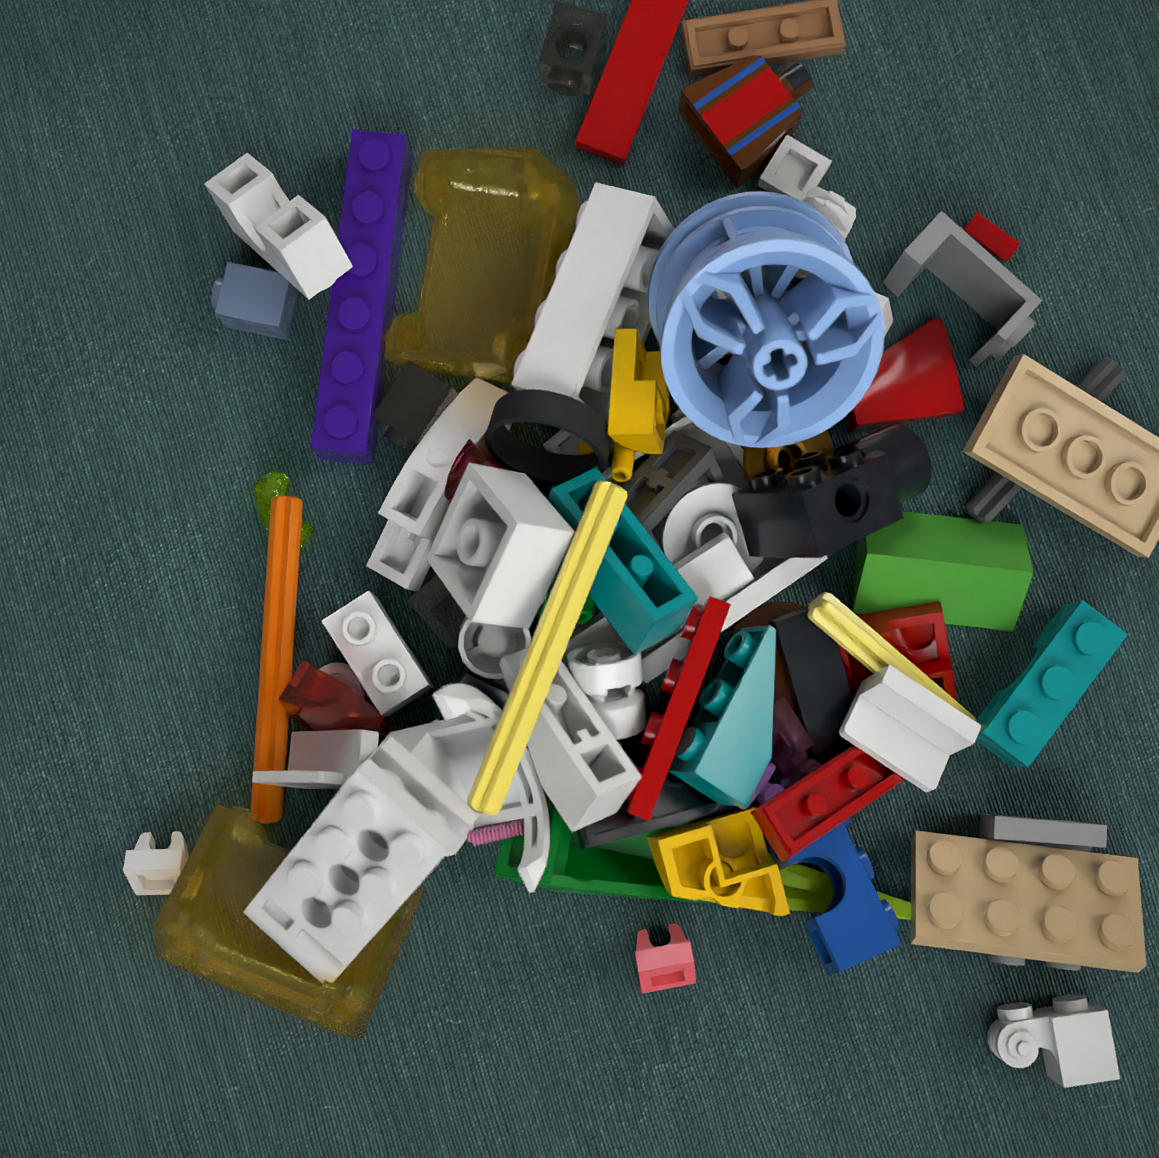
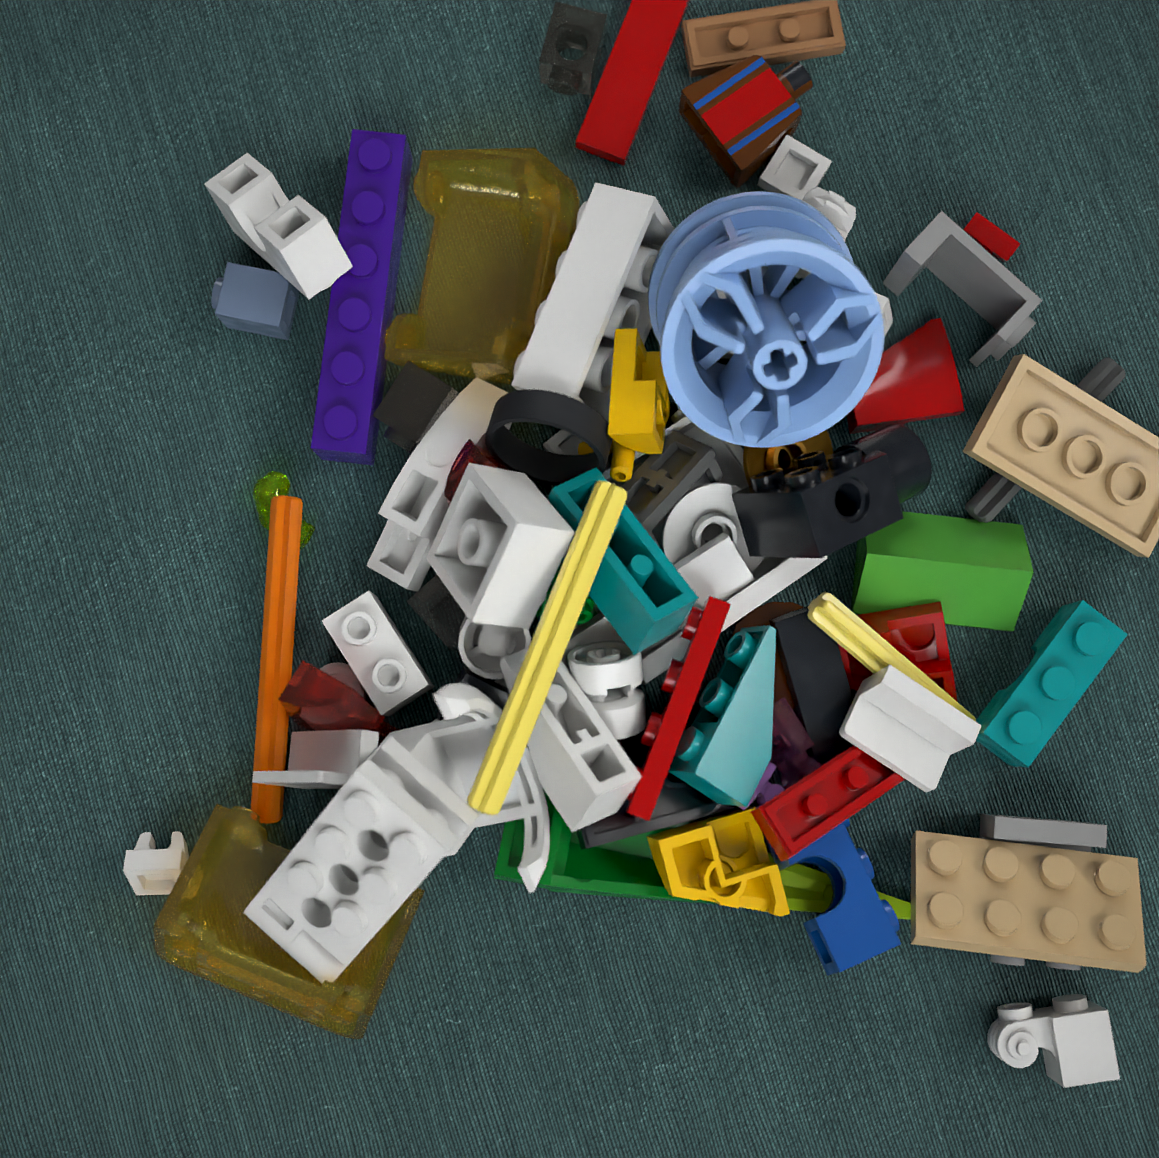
(479, 838): bright pink leg -> none
(664, 965): coral tile -> none

